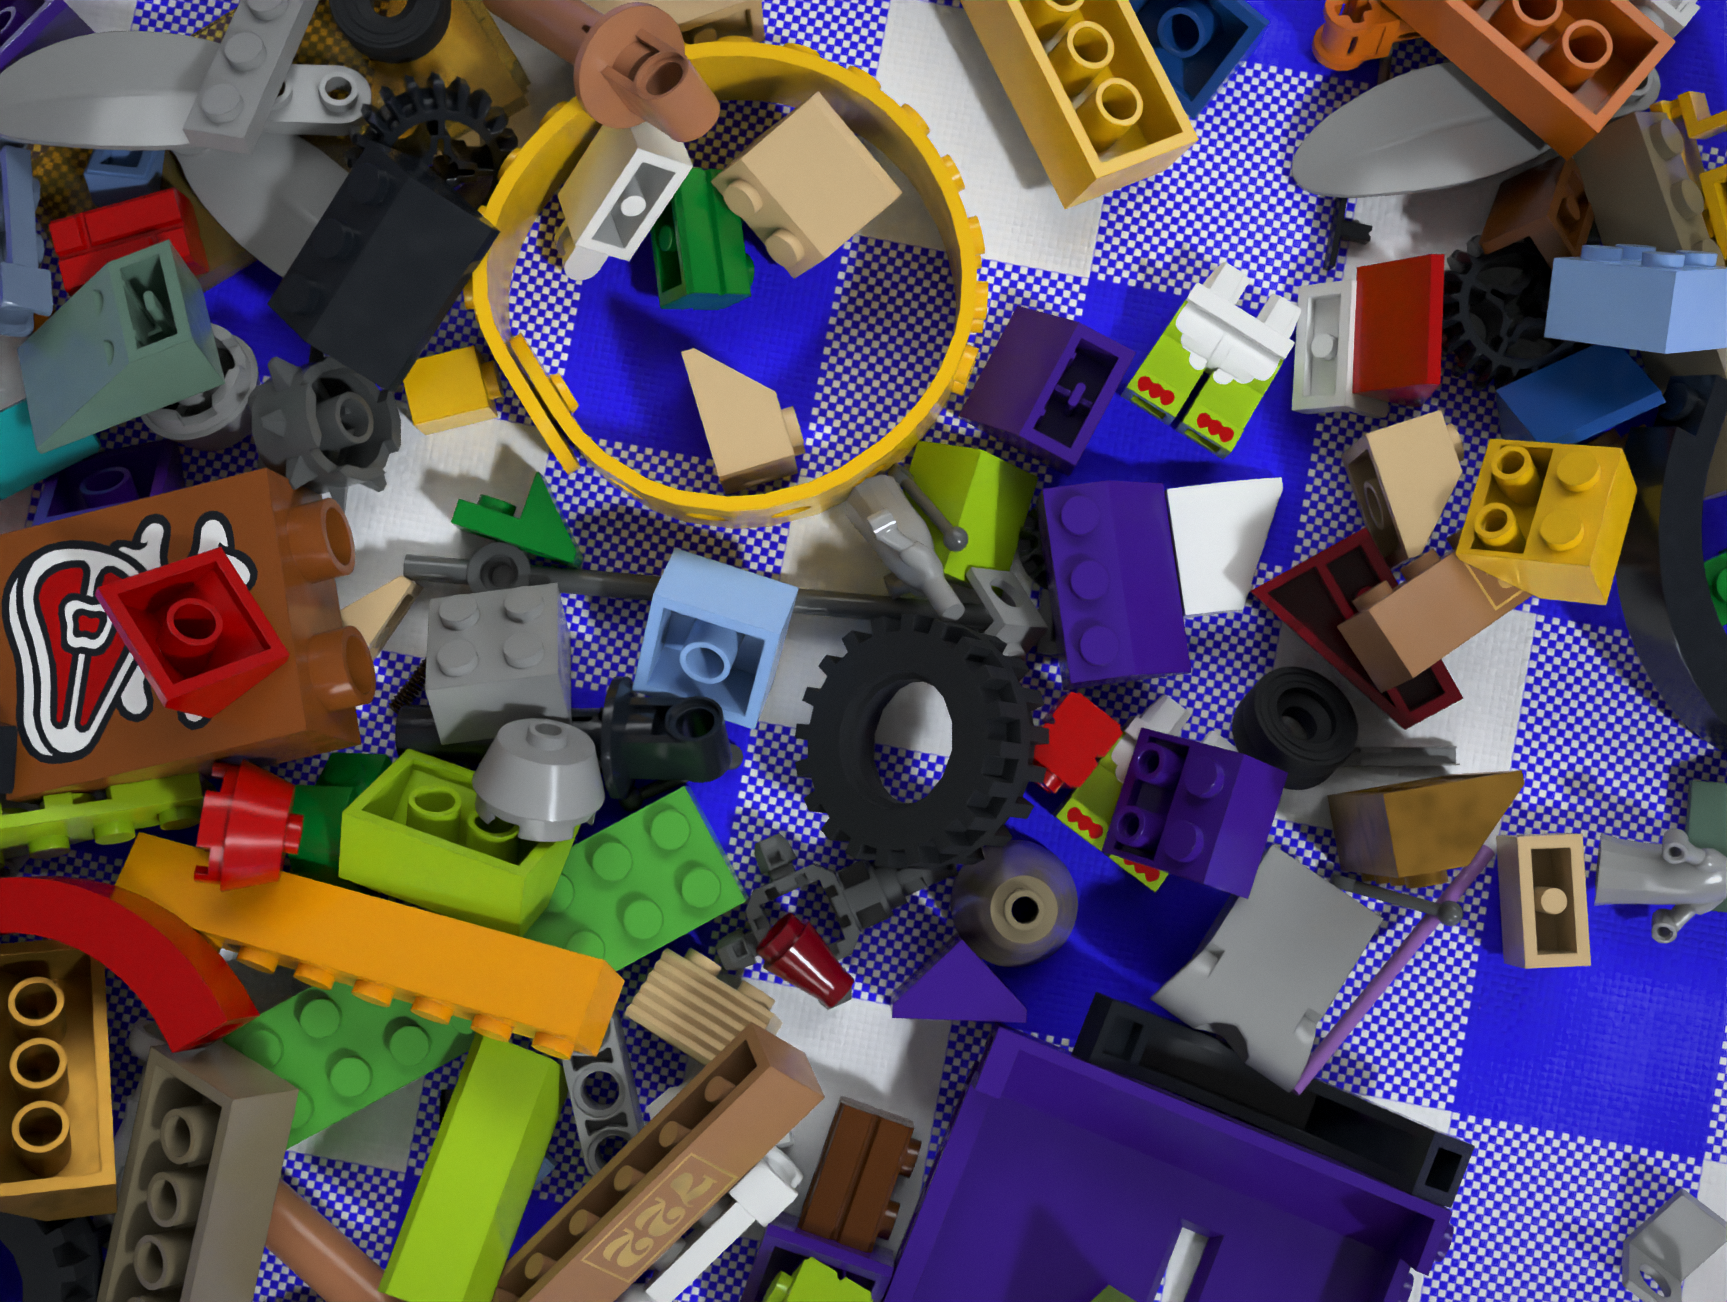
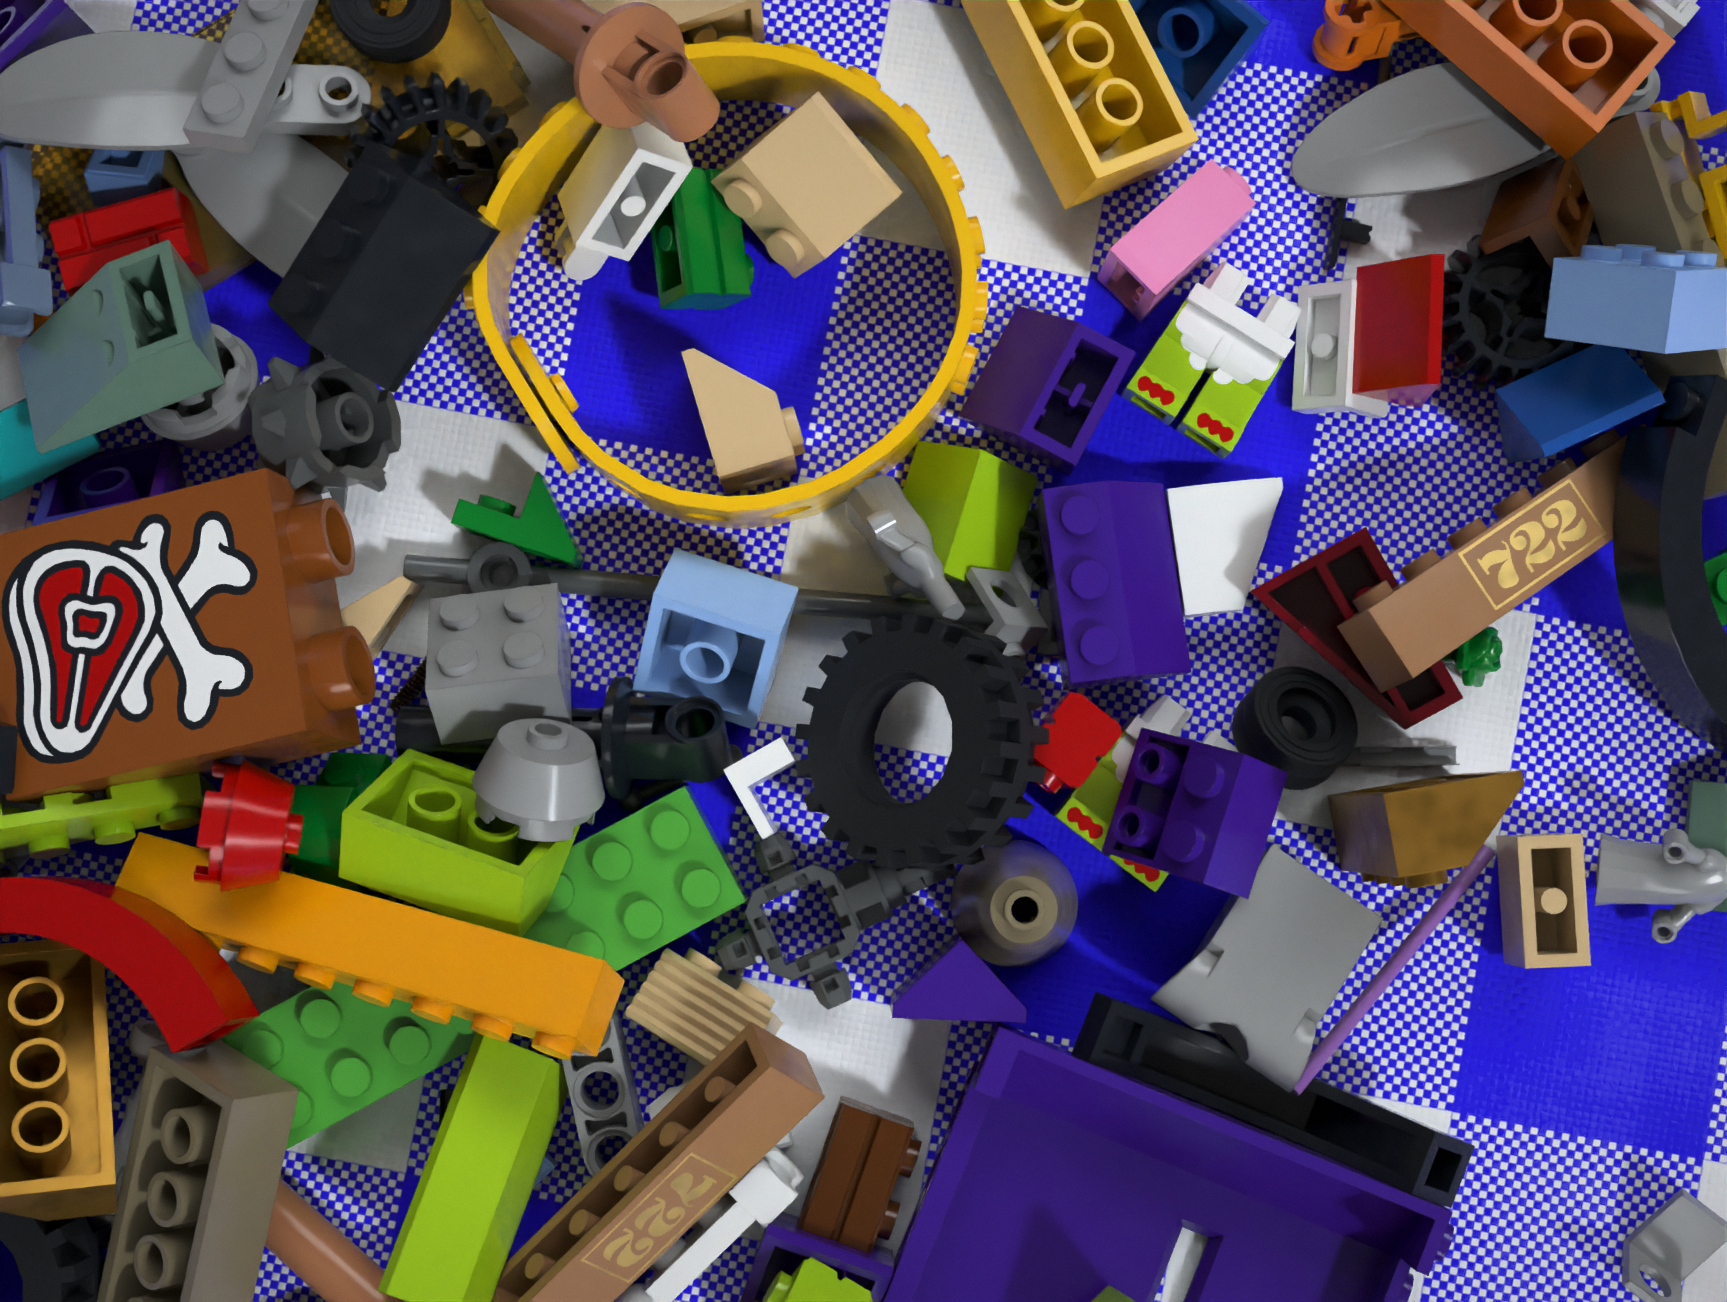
(194, 632): red slope -> none
(452, 390): yellow brick -> none
(755, 770): none -> white panel
(803, 959): dark red cone -> none
(955, 537): dark grey hinge -> none
(1176, 238): none -> bright pink slope
(1404, 482): tan slope -> none
(1448, 912): dark grey hinge -> none
(1477, 657): none -> green plant
(1550, 518): yellow slope -> none

